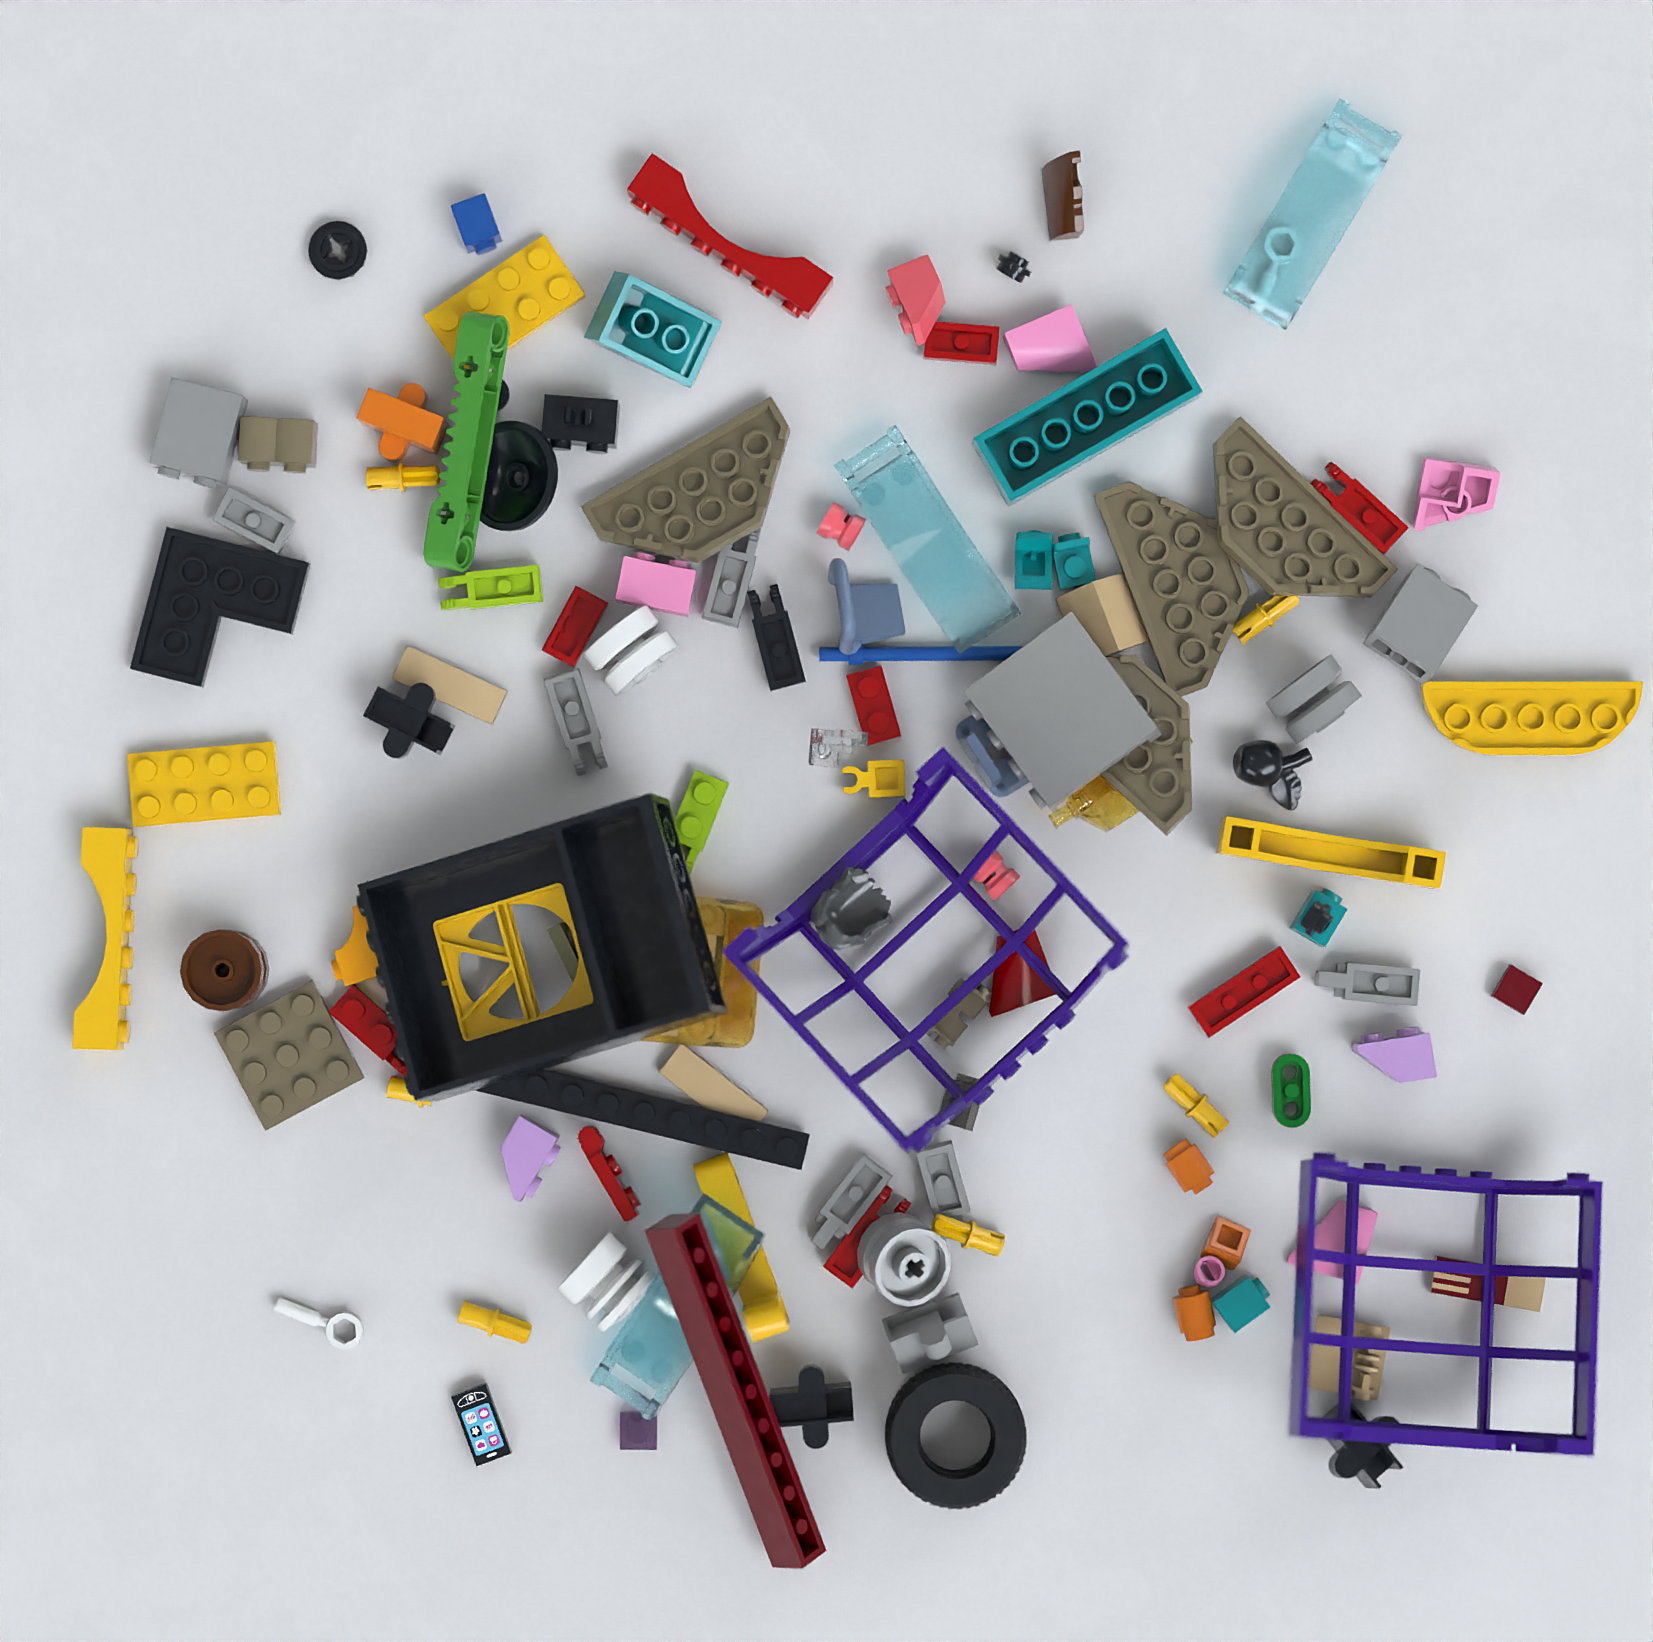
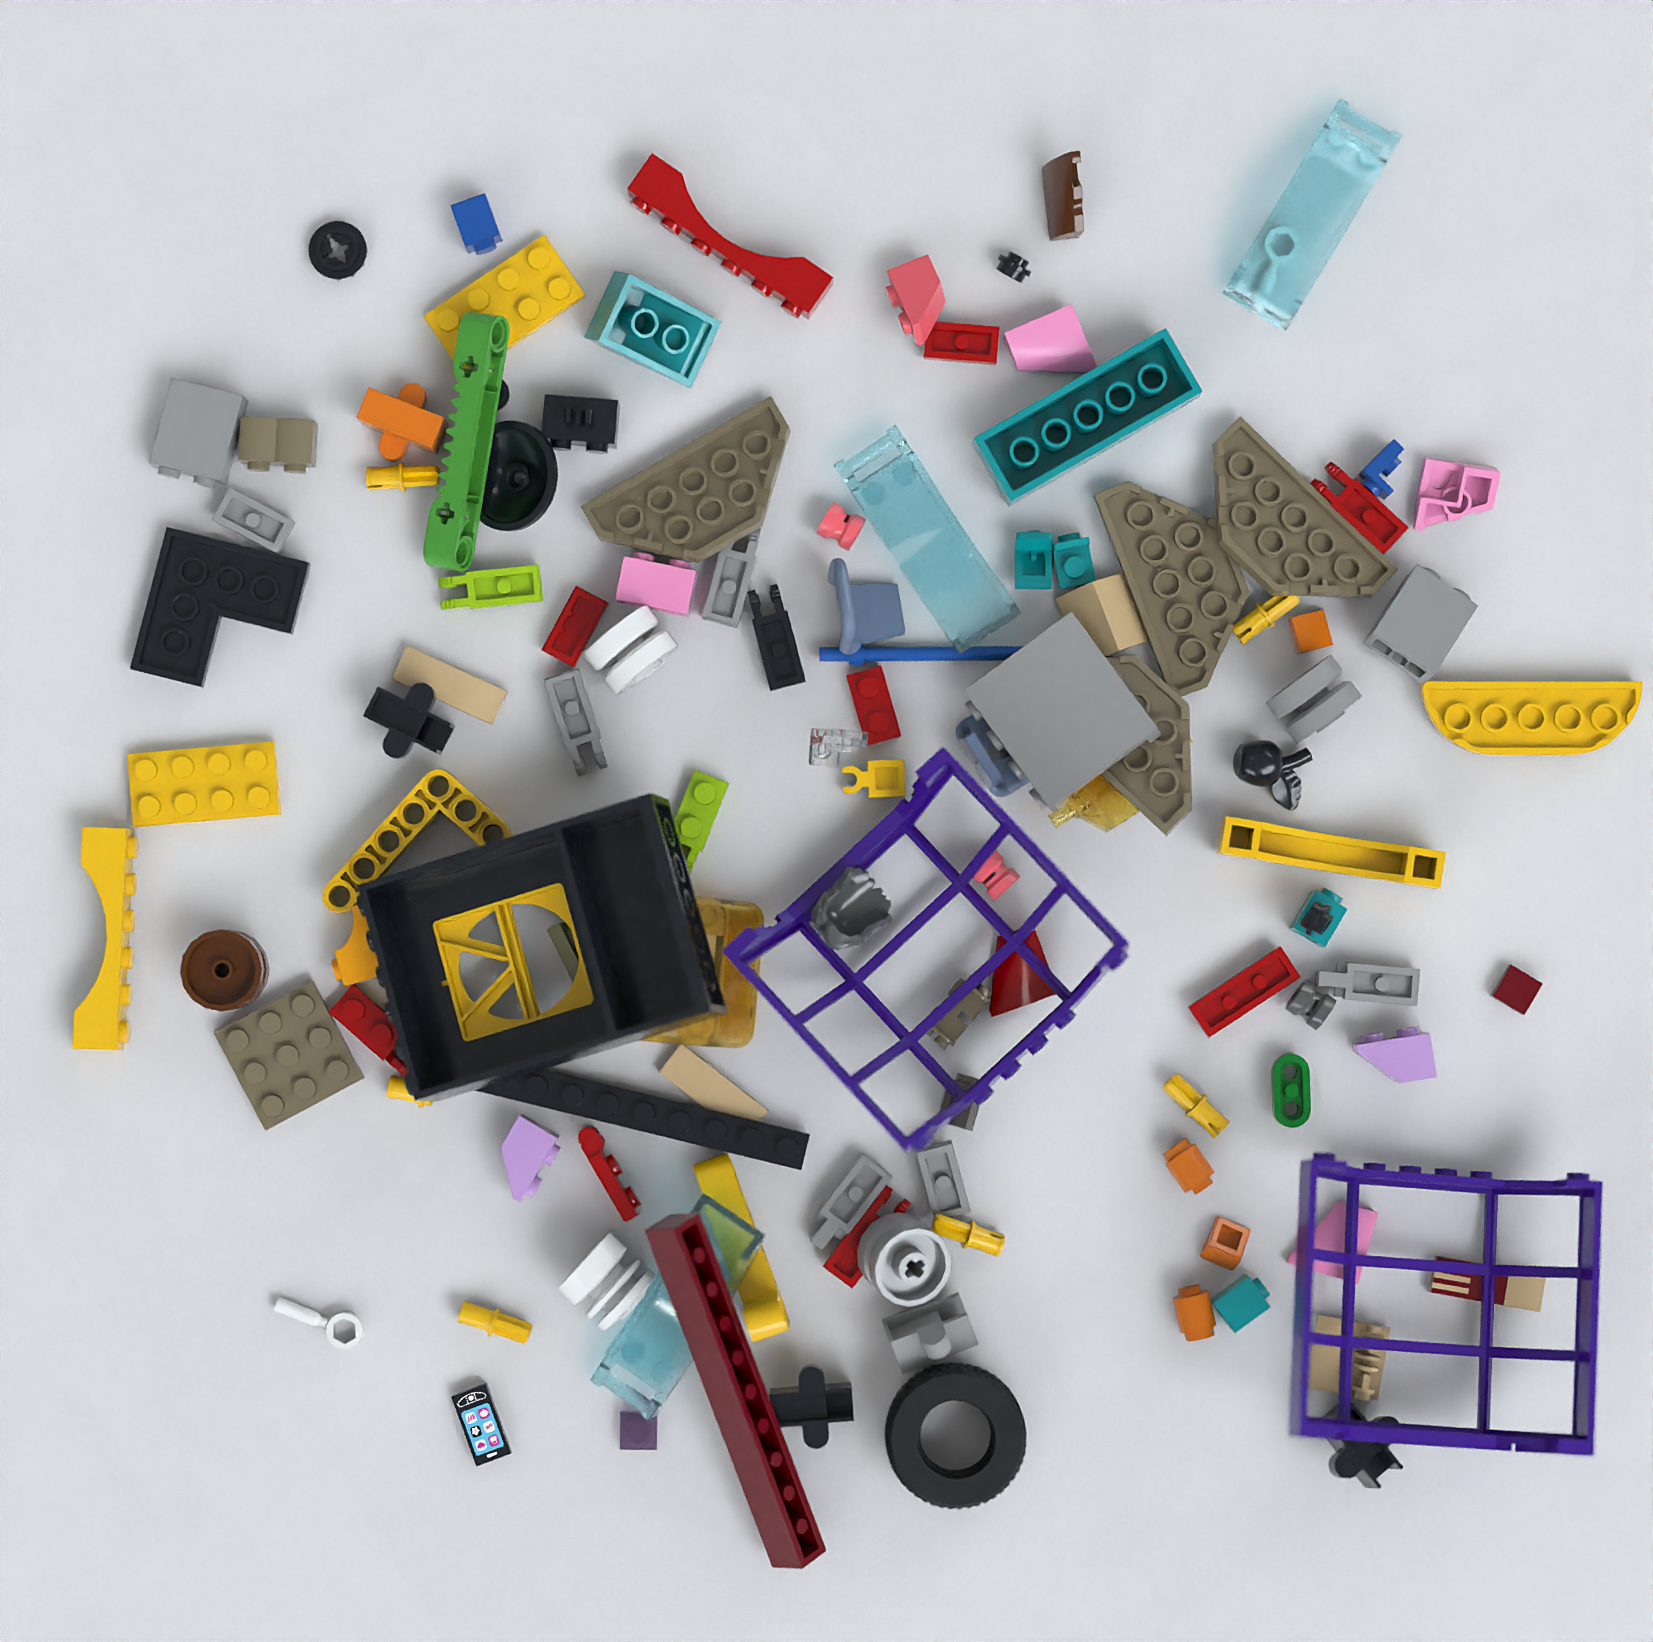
(409, 833): none -> yellow beam
(1213, 1268): bright pink hinge -> none
(1304, 999): none -> dark grey wheel
(1310, 631): none -> orange slope
(1383, 463): none -> blue bracket

